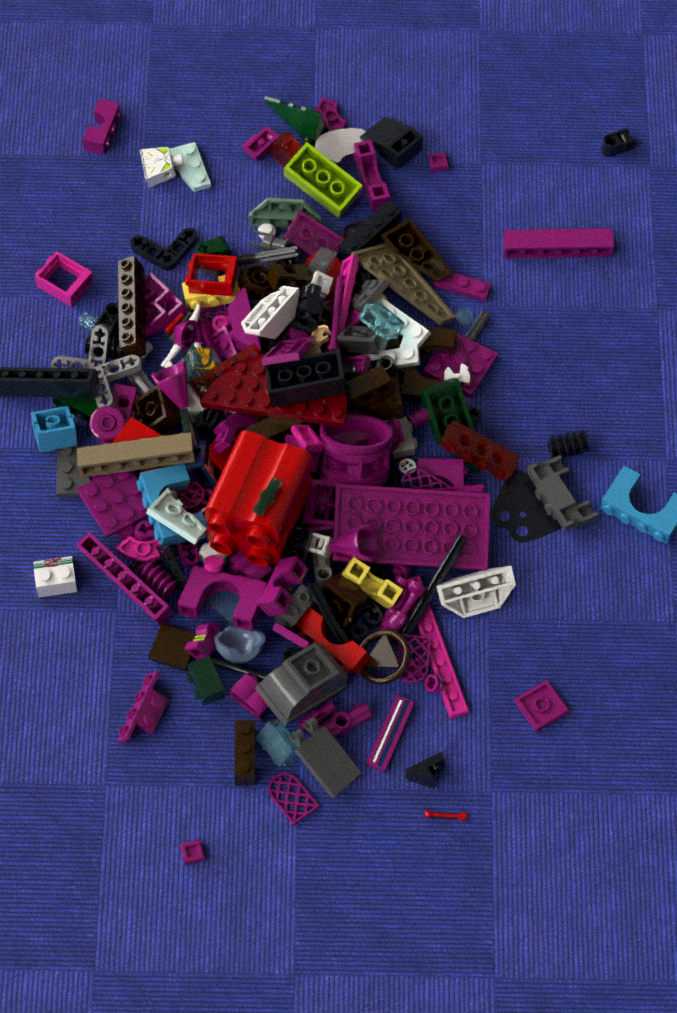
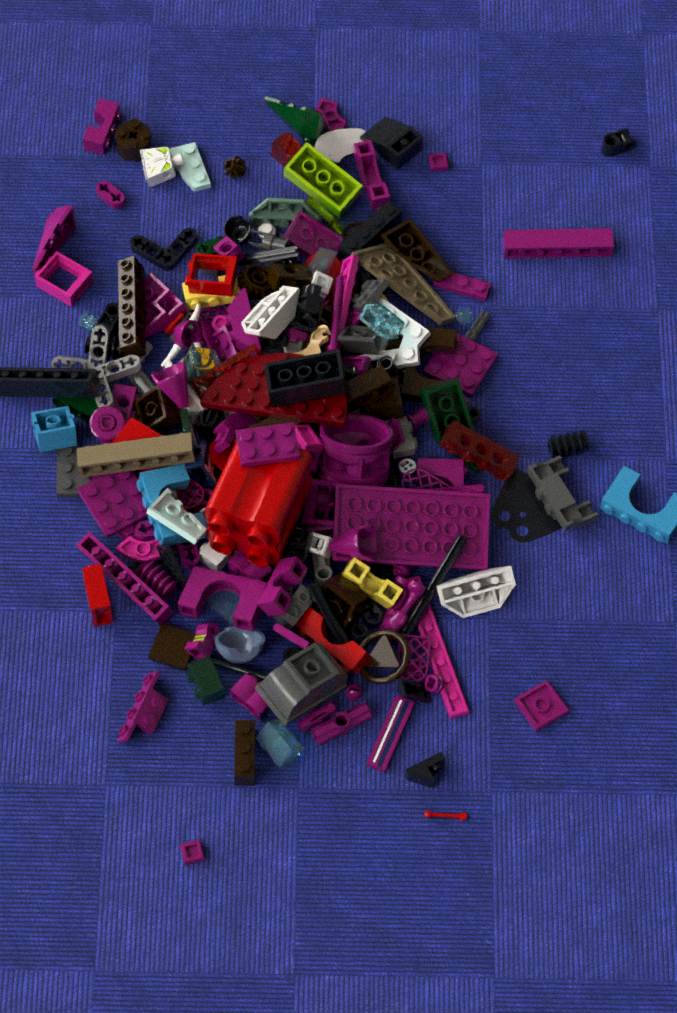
(55, 576): white slope -> none
(57, 230): none -> magenta wedge
(97, 595): none -> red window
(108, 196): none -> magenta beam
(132, 138): none -> dark brown brick
(213, 563): dark pink tile -> none
(228, 248): none -> magenta brick
(235, 167): none -> dark brown gear
(237, 229): none -> black hair
(260, 144): magenta slope -> none
(267, 444): none -> magenta plate
(267, 497): clear green pin -> none
(289, 350): magenta tile -> none
(315, 806): magenta window -> none
(324, 757): dark grey tile -> none
(325, 215): none -> clear neon green tile
(353, 695): none -> magenta hinge
(413, 691): none -> black slope
(463, 376): white piece -> none

